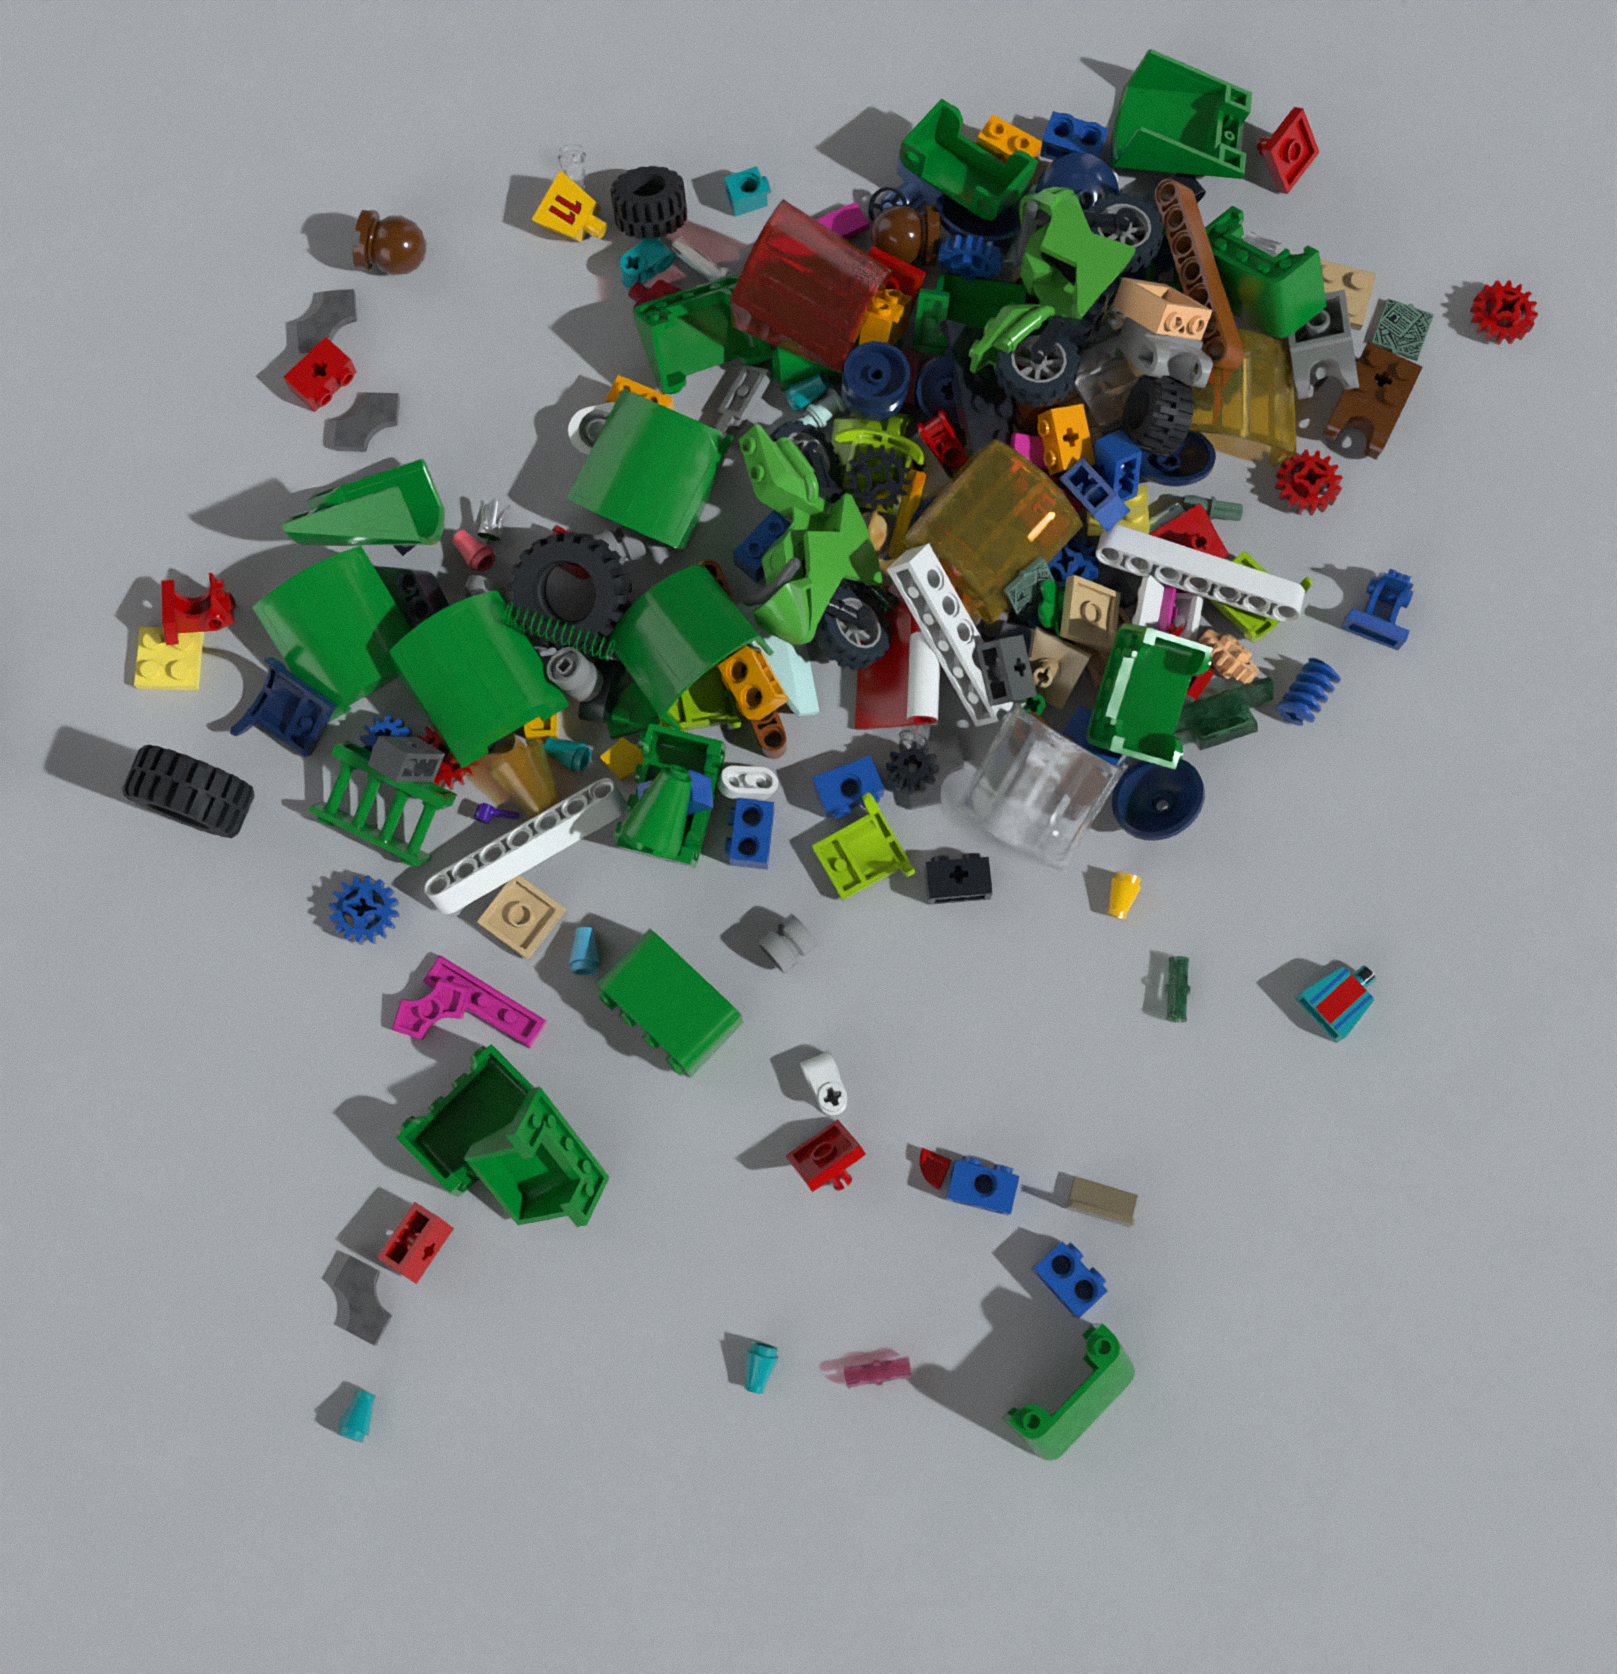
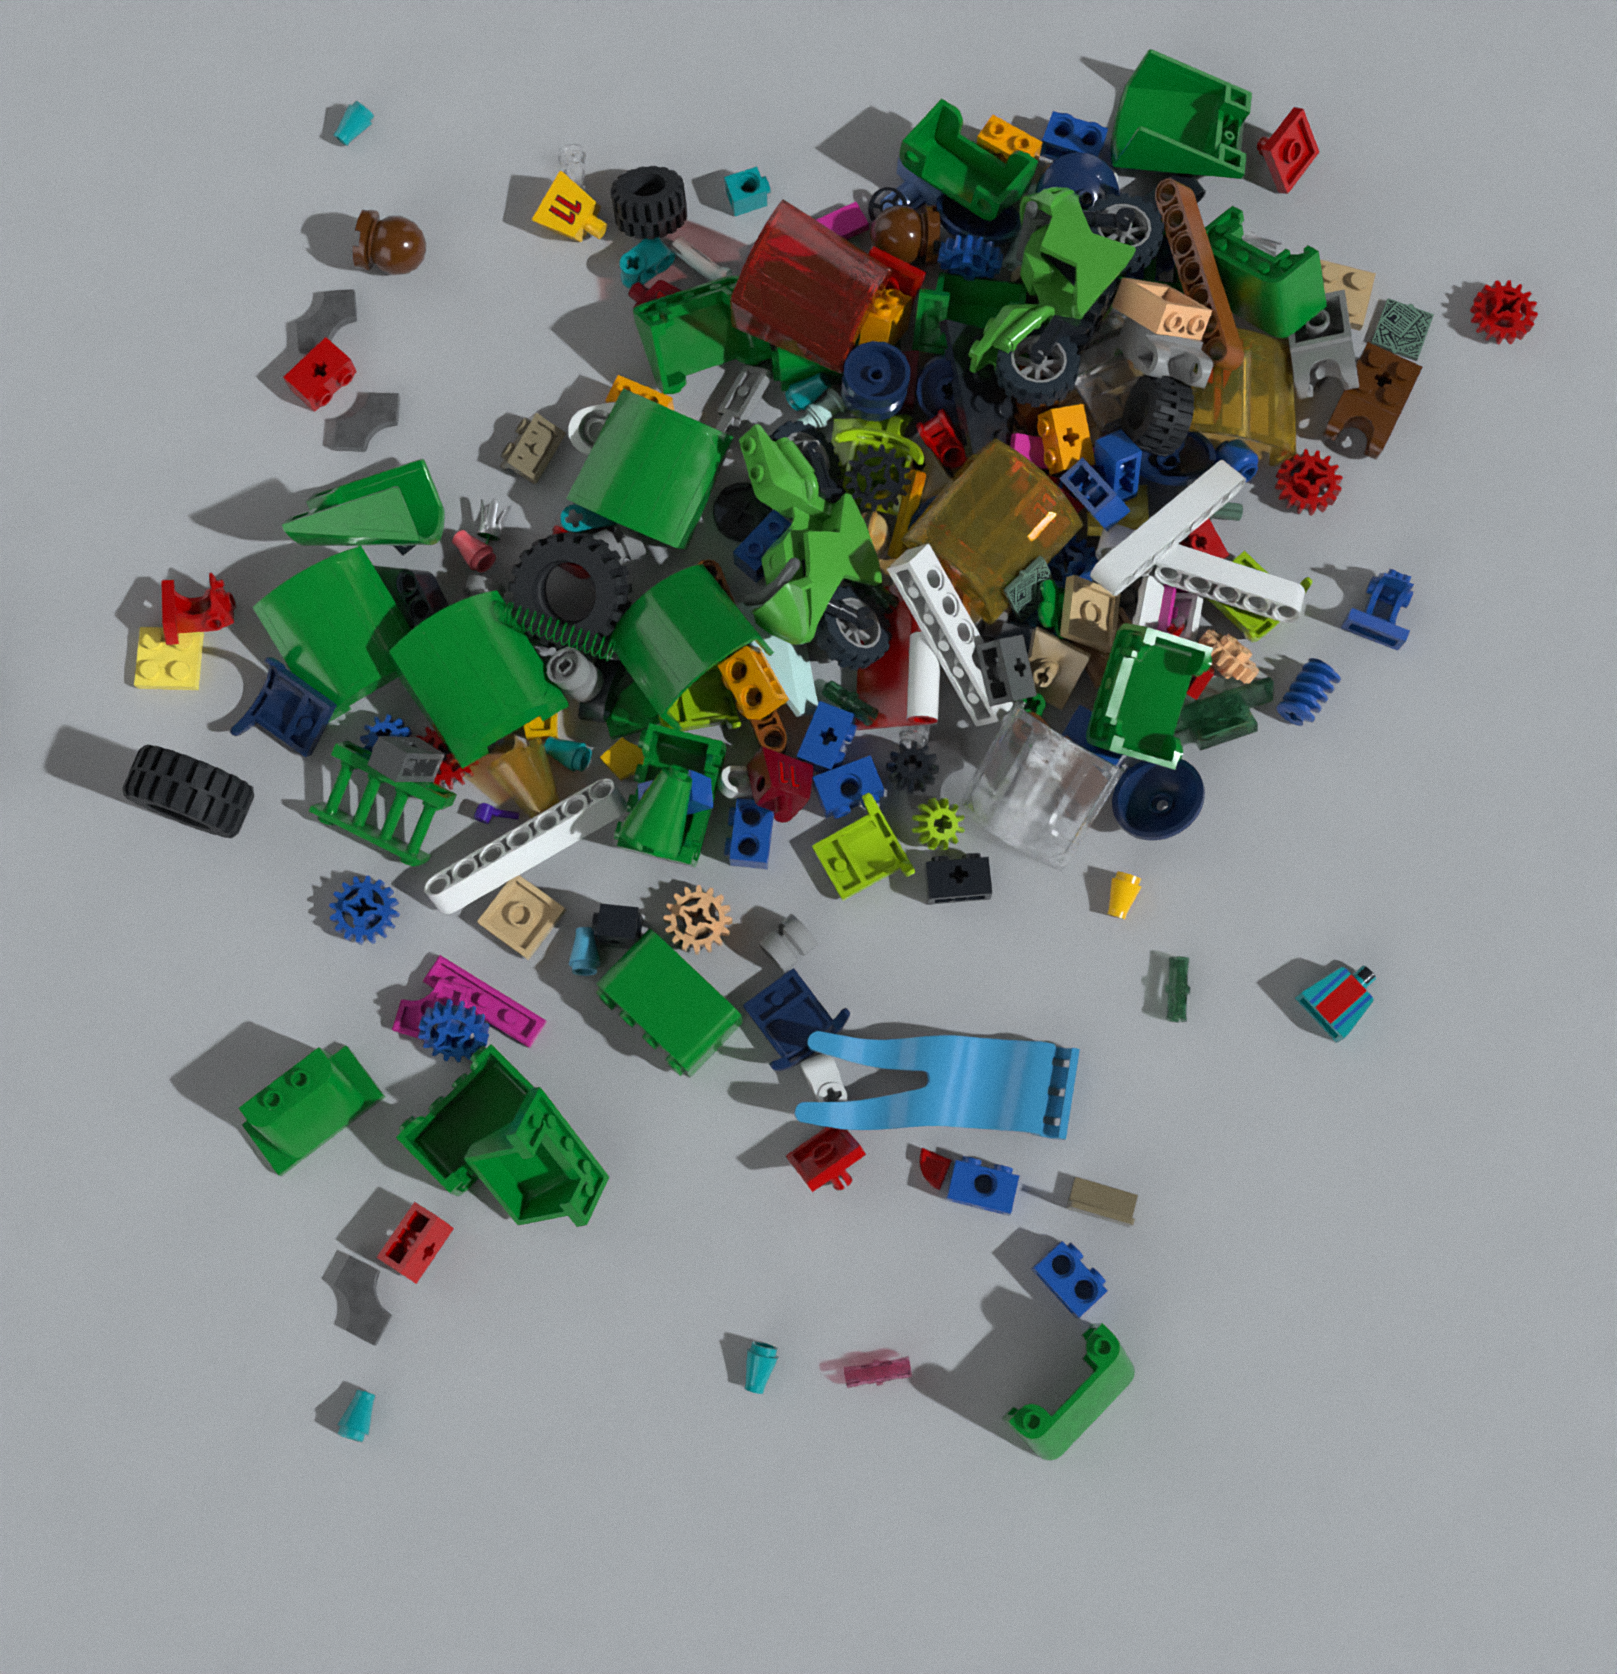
(309, 1106): none -> green windscreen
(353, 123): none -> teal cone
(453, 1030): none -> blue gear
(532, 448): none -> dark tan bracket
(590, 519): none -> teal piece
(617, 925): none -> black brick
(703, 907): none -> light nougat gear
(738, 511): none -> black tile
(779, 783): none -> dark red torso
(788, 1015): none -> dark blue piece
(825, 722): none -> blue brick
(850, 702): none -> clear green axle
(932, 834): none -> lime gear
(968, 1084): none -> dark azure flag
(1167, 528): none -> white beam
(1239, 457): none -> blue head

